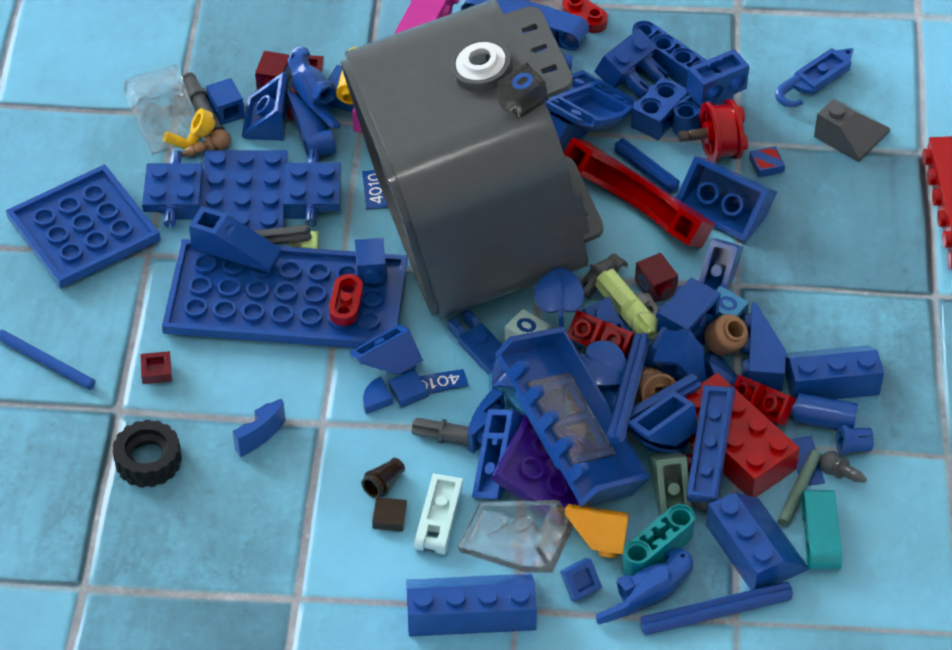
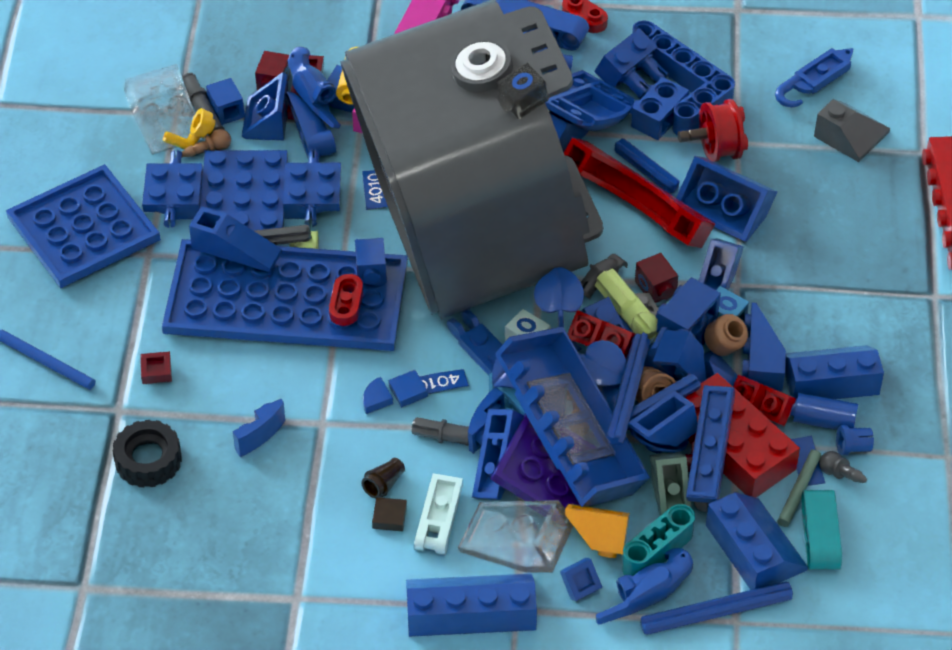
(390, 351): blue slope -> none
(717, 78): blue brick -> none
(767, 161): blue tile -> none

